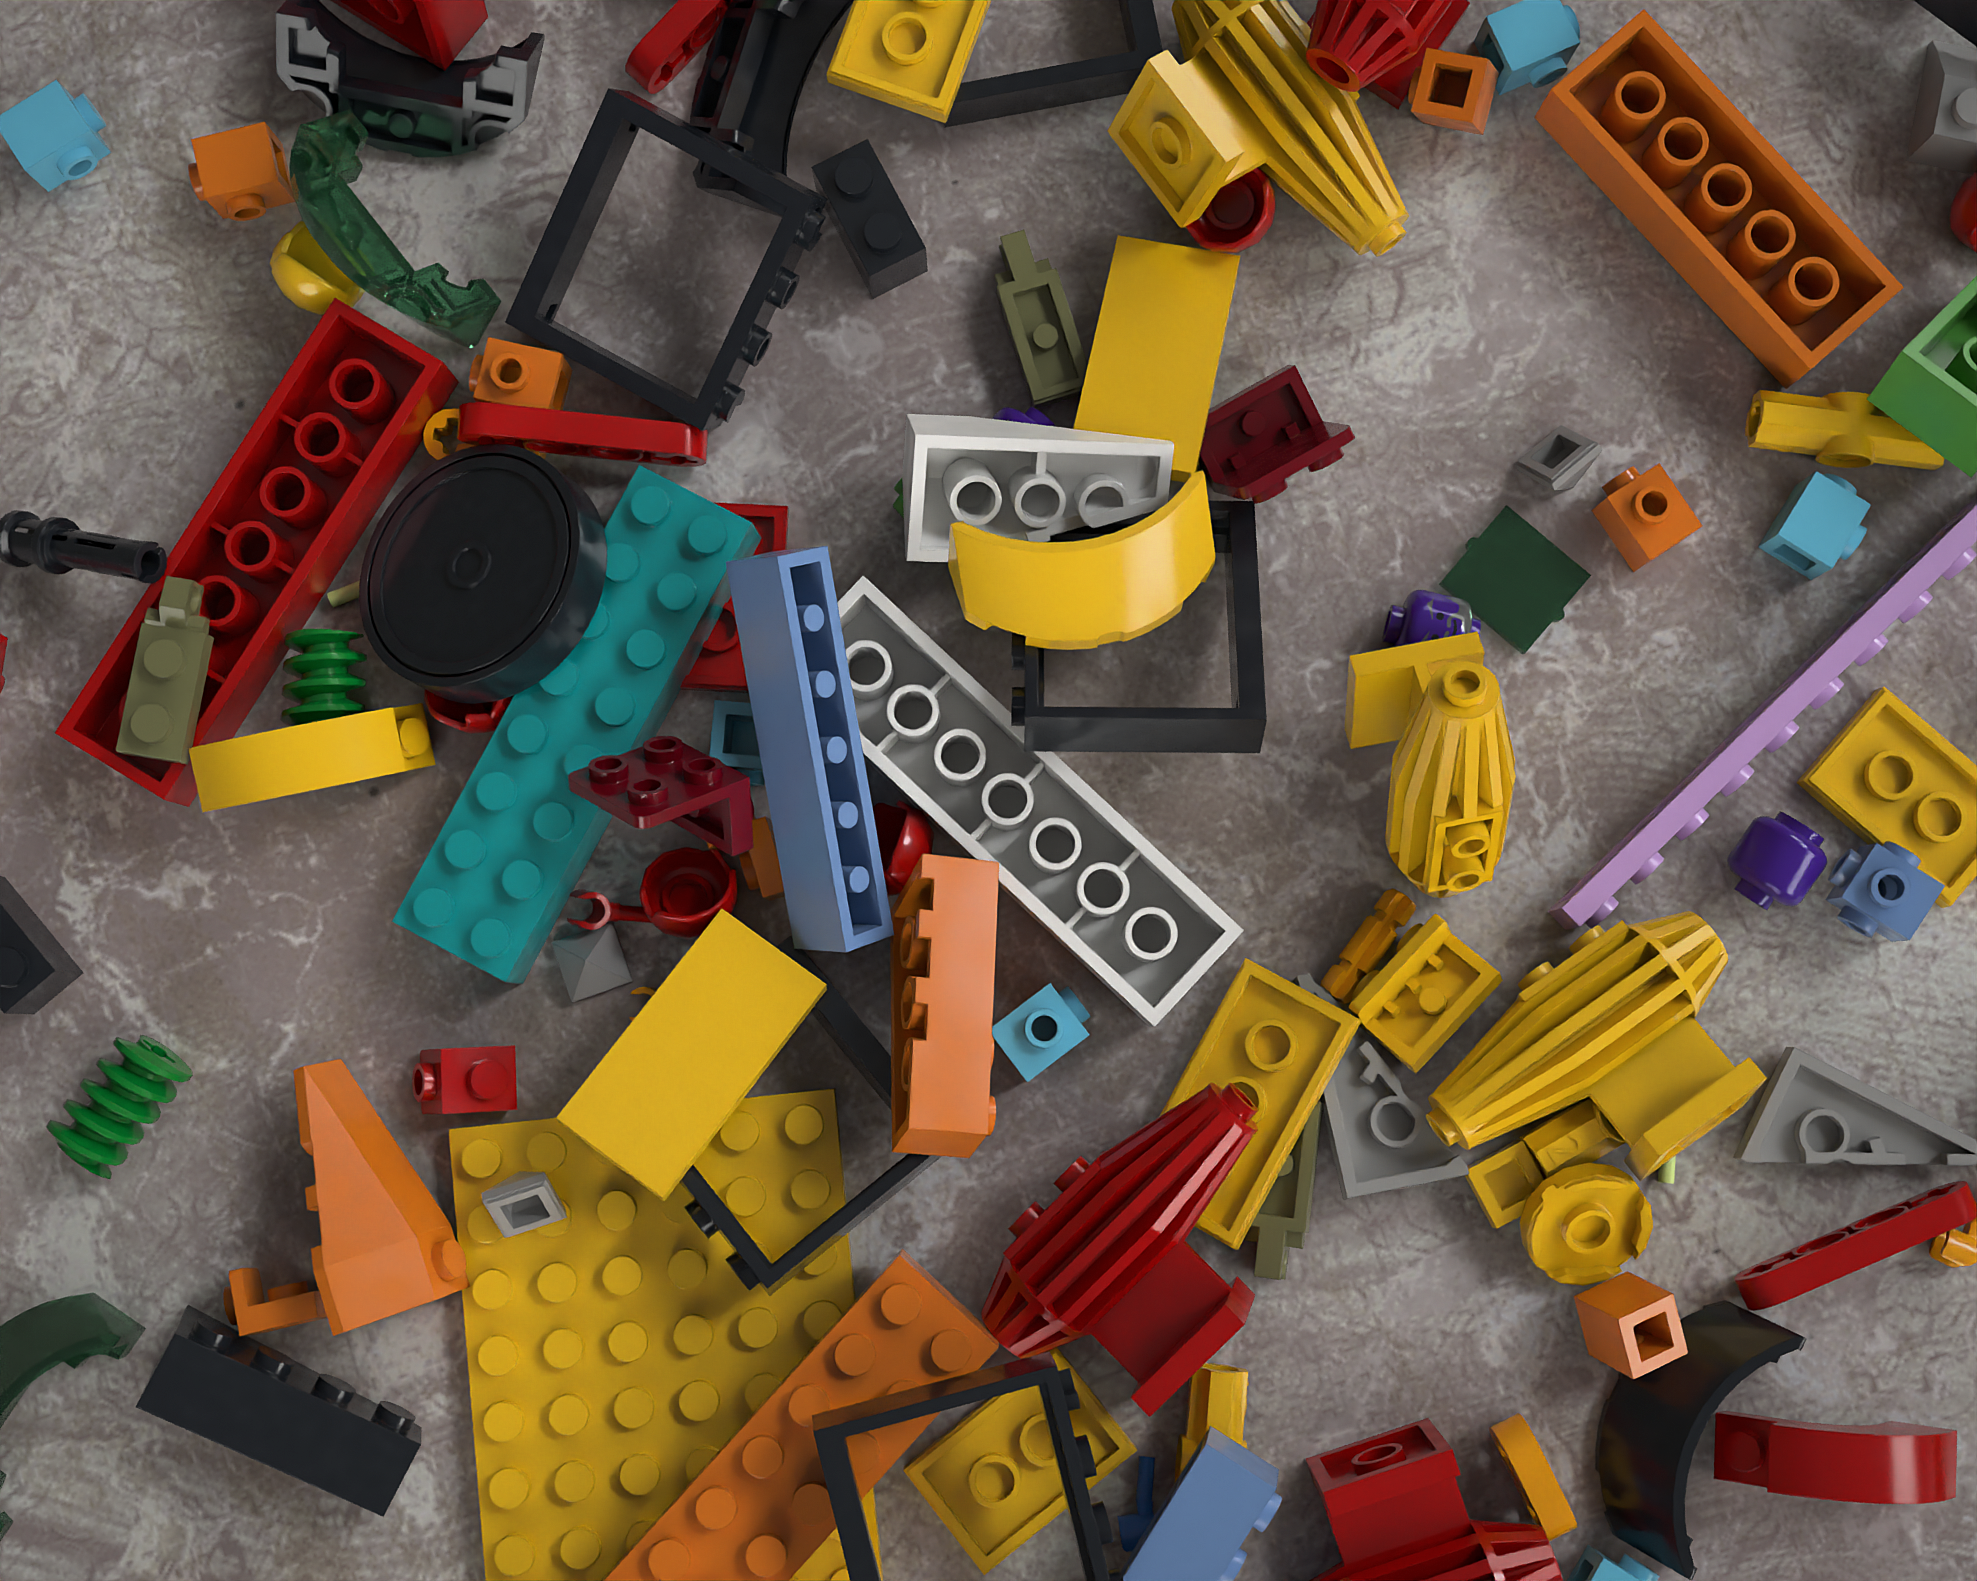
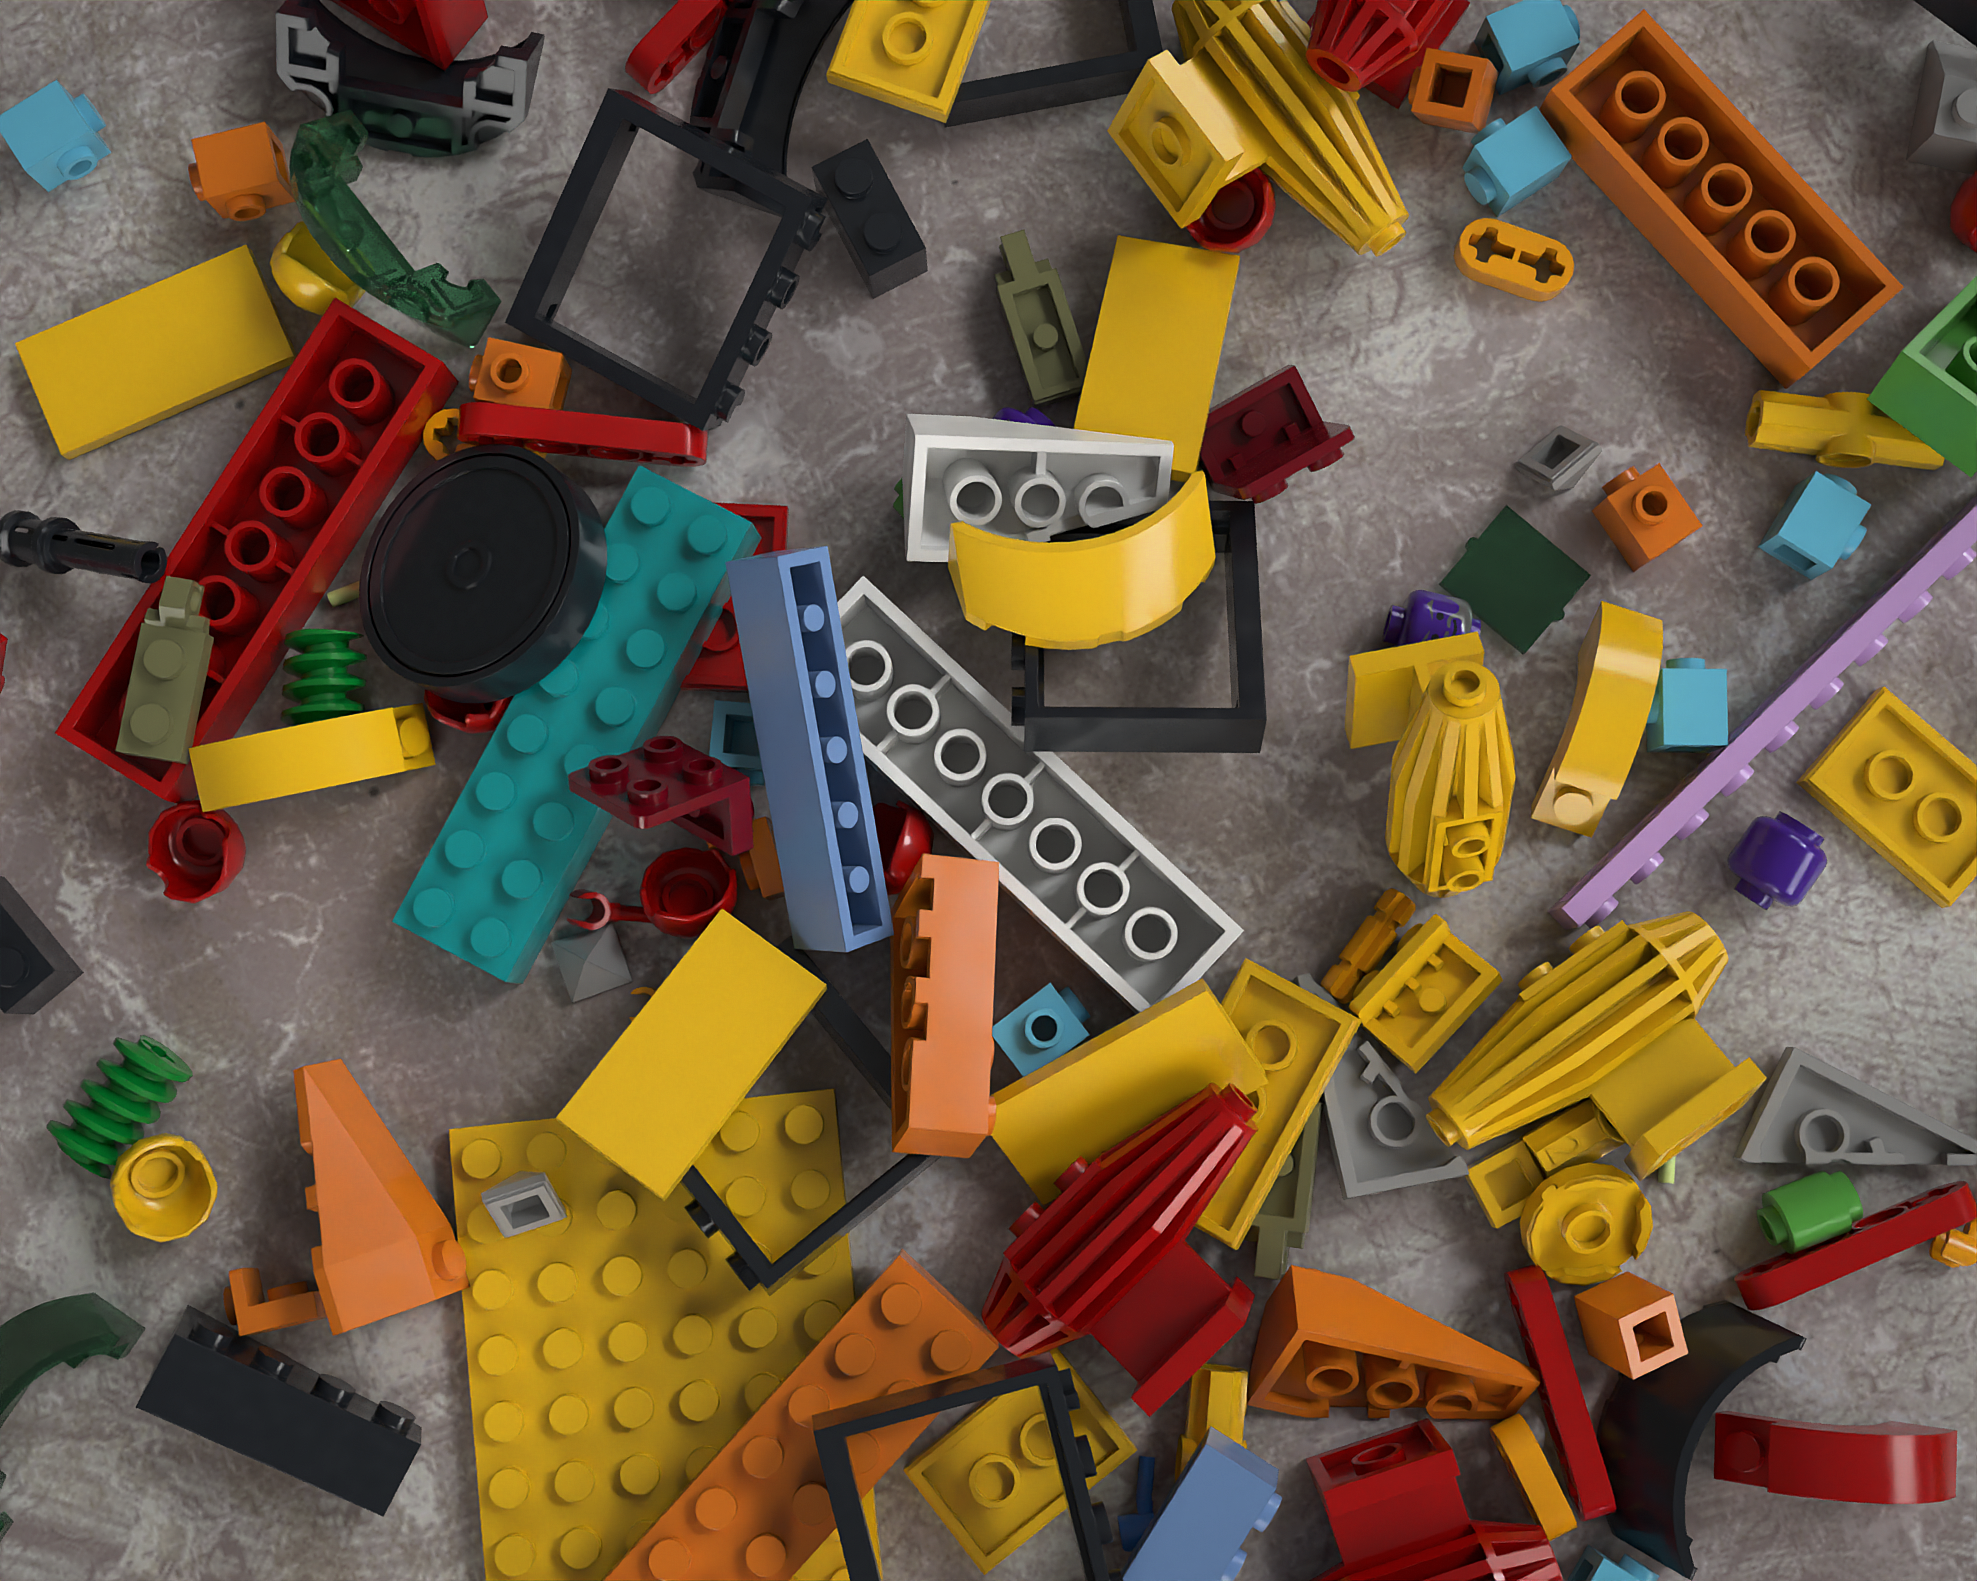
(156, 352): none -> yellow tile
(163, 1187): none -> yellow hair
(195, 851): none -> red hair
(466, 1080): red bracket -> none
(1120, 1085): none -> yellow tile
(1351, 1346): none -> orange wedge
(1514, 160): none -> medium azure brick
(1519, 246): none -> light orange beam
(1560, 1392): none -> red beam
(1606, 720): none -> yellow arch
(1688, 709): none -> medium azure brick
(1809, 1211): none -> bright green brick
(1903, 896): medium blue brick -> none

